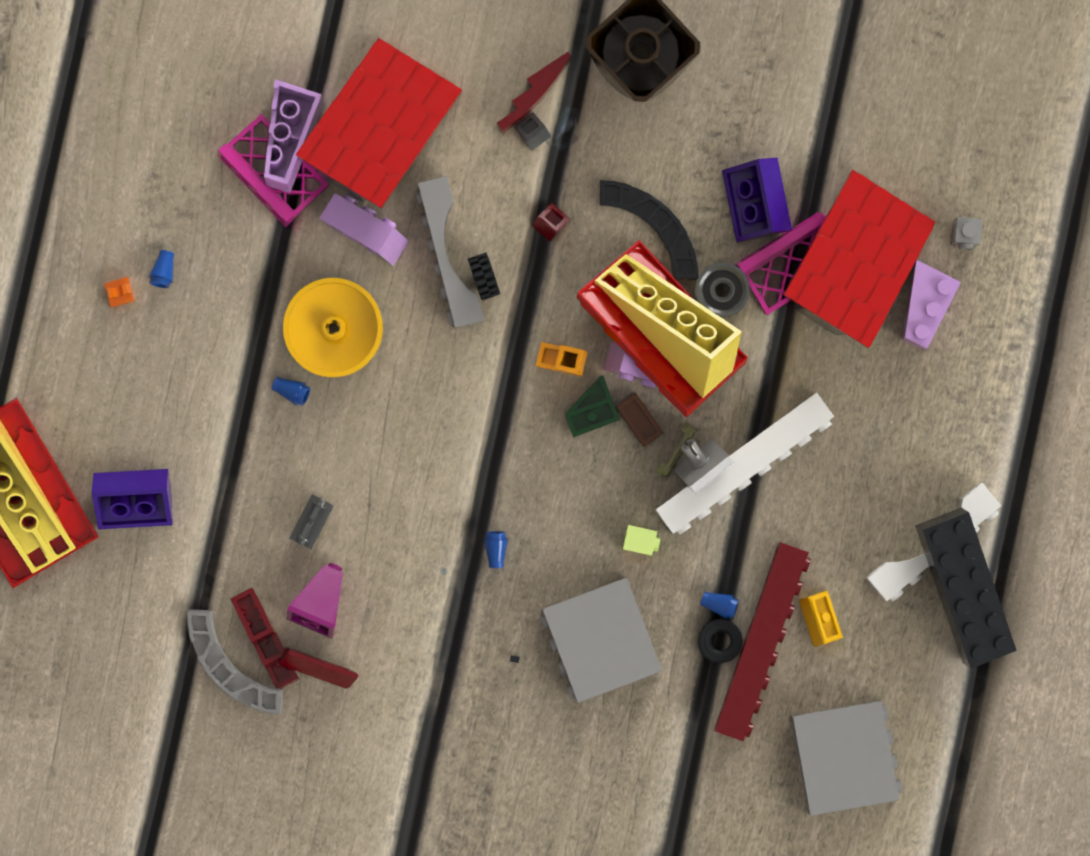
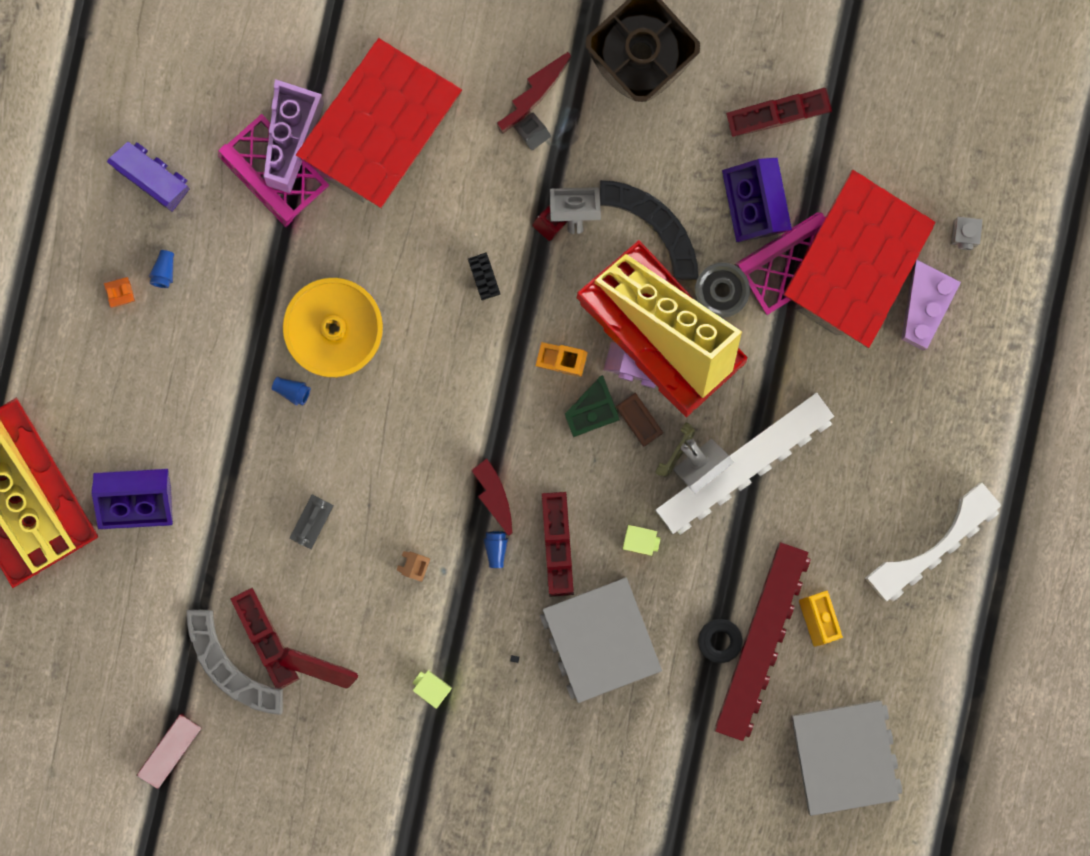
(149, 175): none -> slope
(169, 751): none -> slope
(318, 602): magenta slope -> none
(364, 228): lavender wedge -> none
(415, 566): none -> medium nougat tile
(431, 688): none -> yellowish green brick
(437, 202): light grey arch -> none
(494, 496): none -> dark red slope
(557, 544): none -> dark red slope
(575, 206): none -> light grey tile
(721, 604): blue cone -> none
(778, 112): none -> dark red slope
(965, 588): black brick -> none

